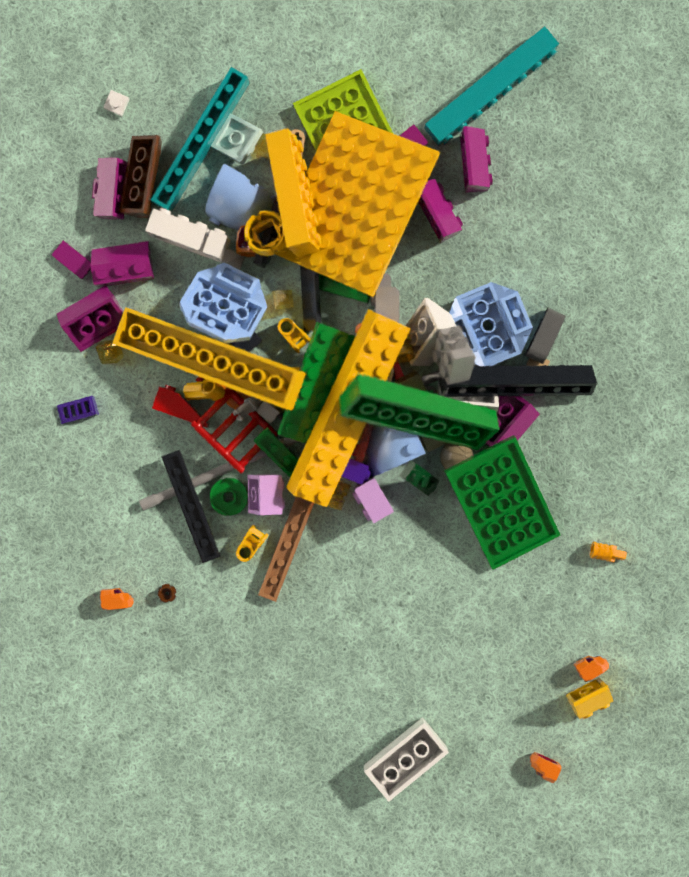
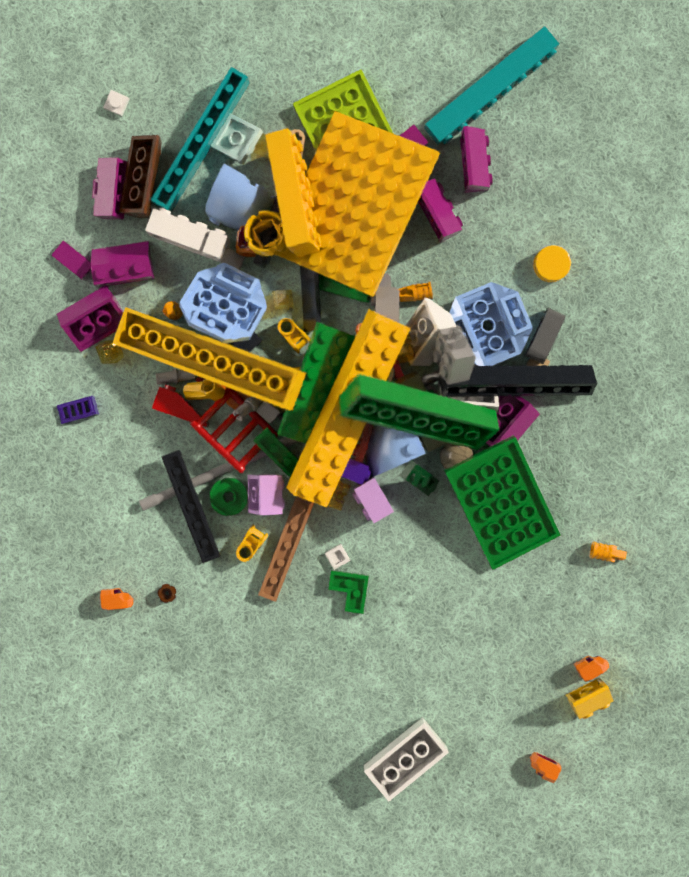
(172, 310): none -> light orange hinge
(174, 376): none -> light grey pin
(337, 556): none -> white tile
(354, 585): none -> green plate
(415, 292): none -> light orange hinge
(552, 263): none -> yellow head

